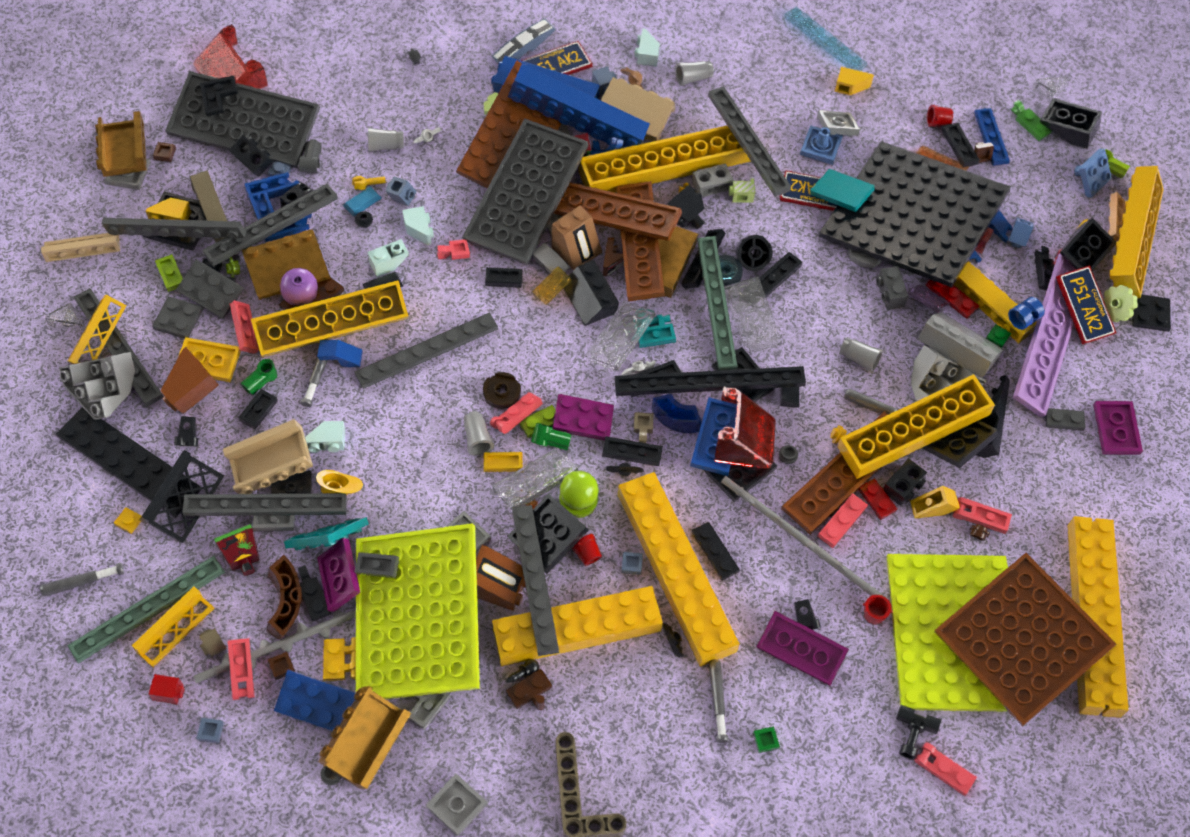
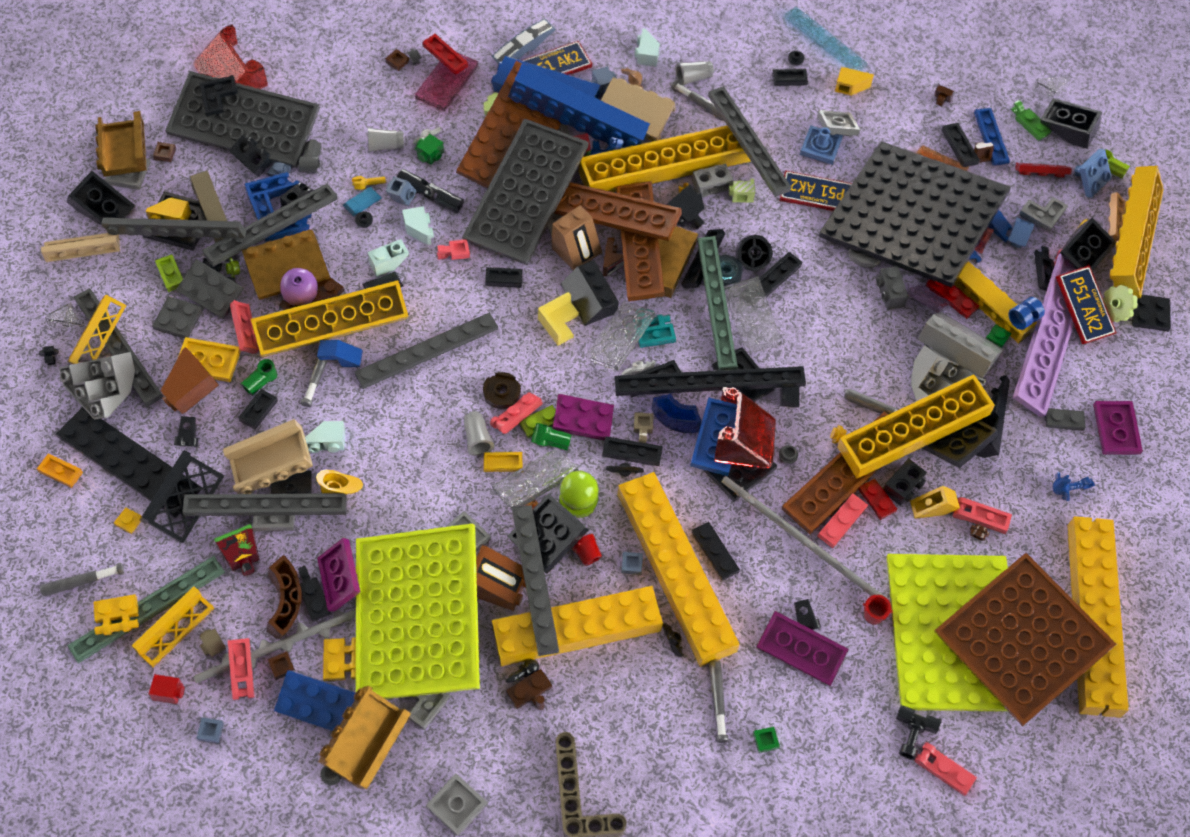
(48, 353): none -> black plate
(59, 470): none -> light orange plate
(99, 199): none -> black slope
(116, 609): none -> yellow plate
(326, 535): teal plate -> none
(377, 565): dark grey plate -> none
(397, 60): none -> reddish brown plate
(428, 189): none -> black piece
(429, 149): none -> green brick
(443, 85): none -> clear pink plate
(445, 54): none -> red plate
(549, 259): light grey slope -> none
(551, 285): clear yellow plate -> none
(555, 315): none -> light yellow panel
(698, 99): none -> flat silver piece
(789, 77): none -> black plate
(796, 58): none -> black plate
(842, 190): teal tile -> none
(860, 353): light grey plant -> none
(939, 116): red piece -> none
(943, 94): none -> reddish brown tile
(1041, 216): none -> light grey plate
(1043, 169): none -> red plate
(1062, 485): none -> blue piece

